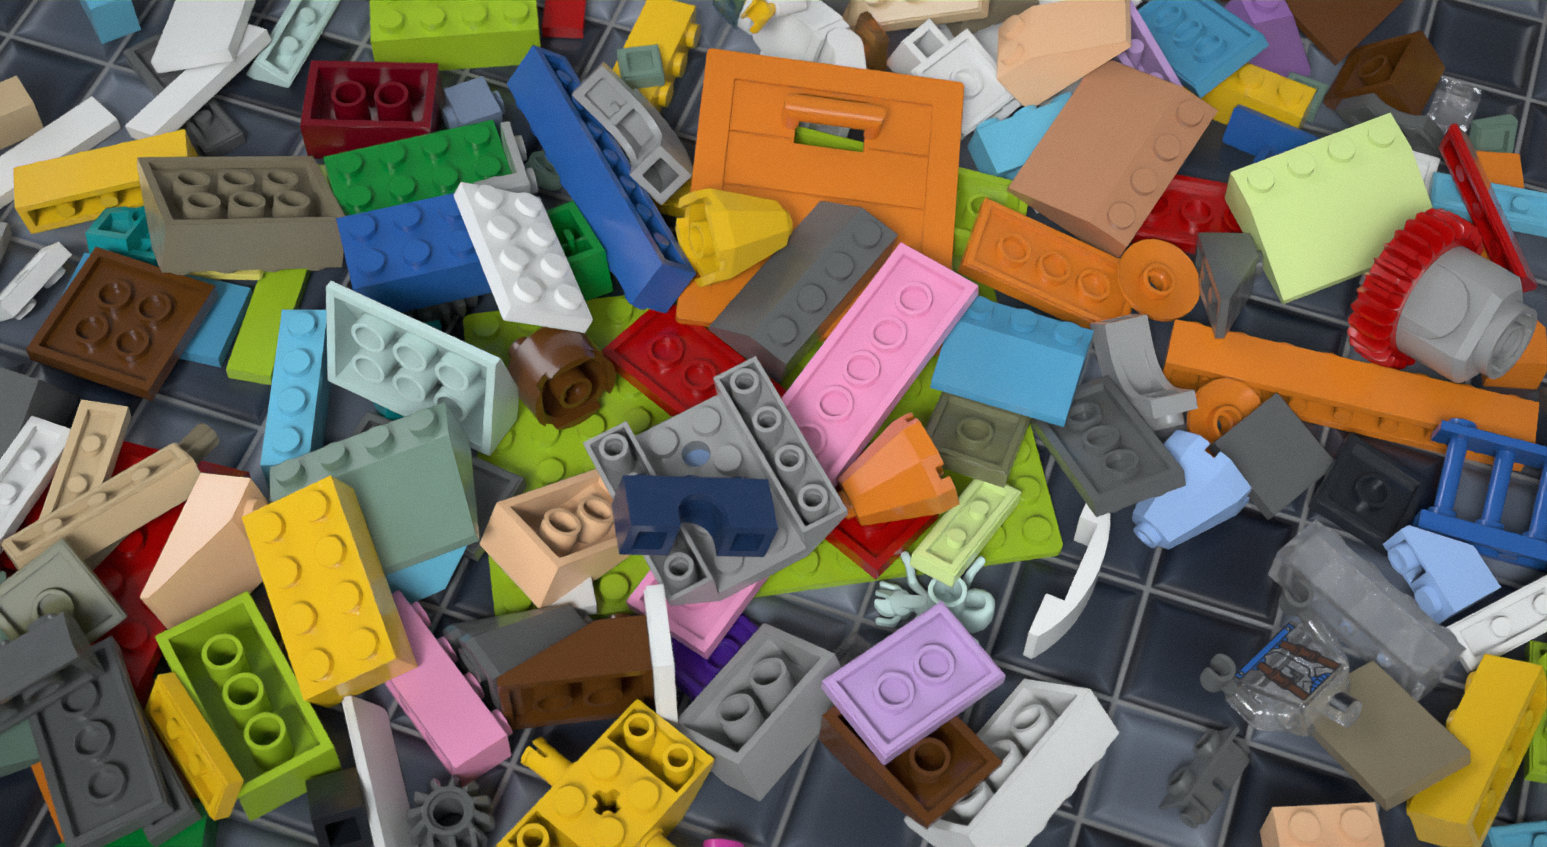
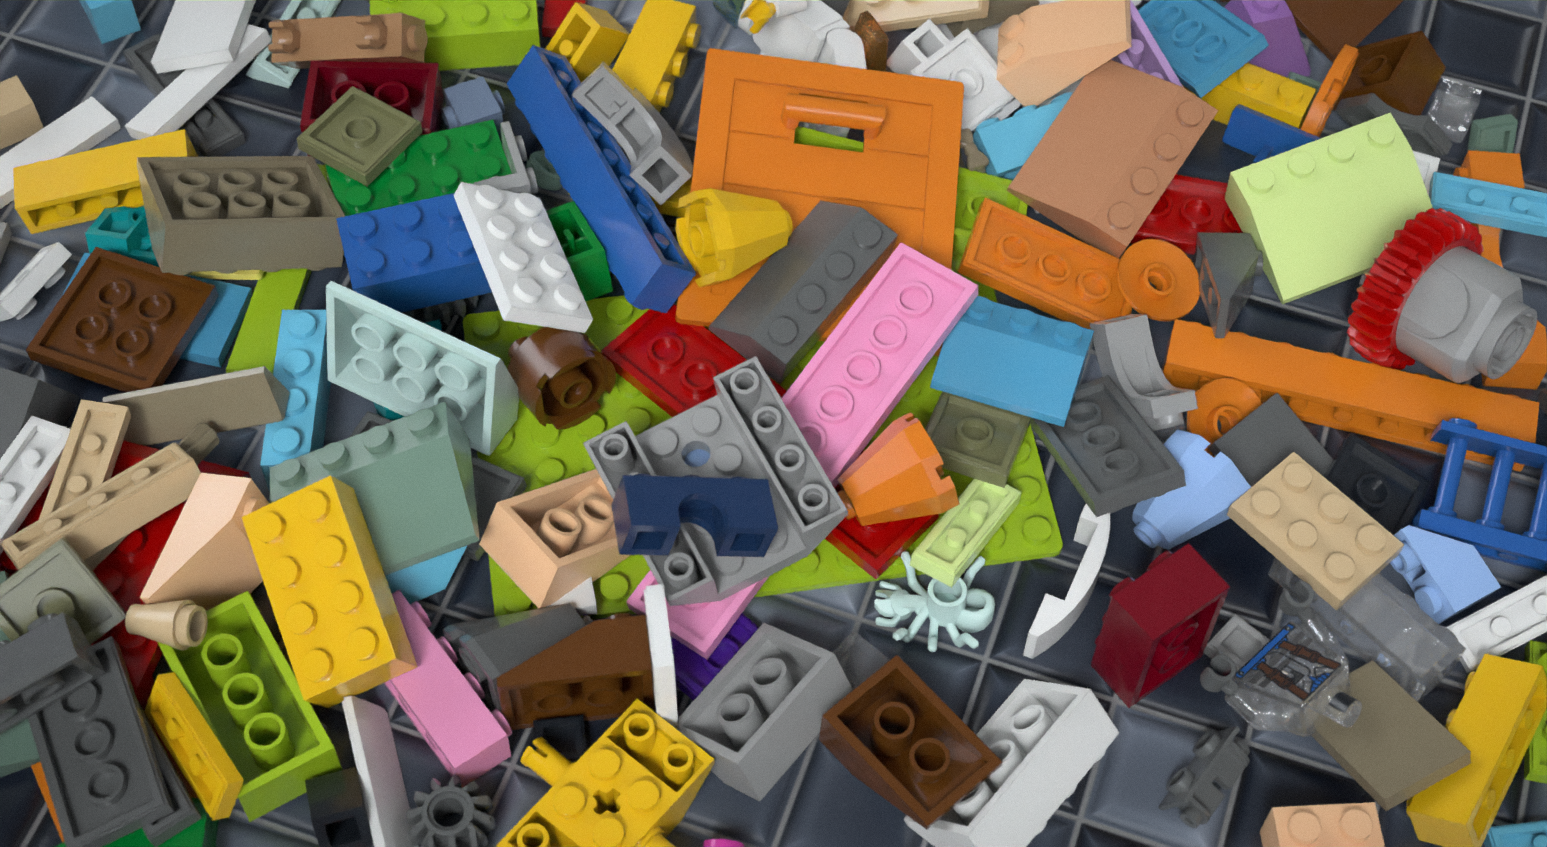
(170, 623): none -> tan cone
(219, 401): none -> dark tan slope
(348, 38): none -> medium nougat brick
(359, 135): none -> olive tile
(563, 734): none -> black tile
(588, 39): none -> yellow slope
(640, 66): sand green tile -> none
(912, 682): lavender tile -> none
(975, 159): none -> dark tan piece
(1158, 623): none -> dark red brick
(1236, 641): none -> light grey tile
(1315, 530): none -> tan plate
(1330, 91): none -> orange tile
(1484, 205): red slope -> none

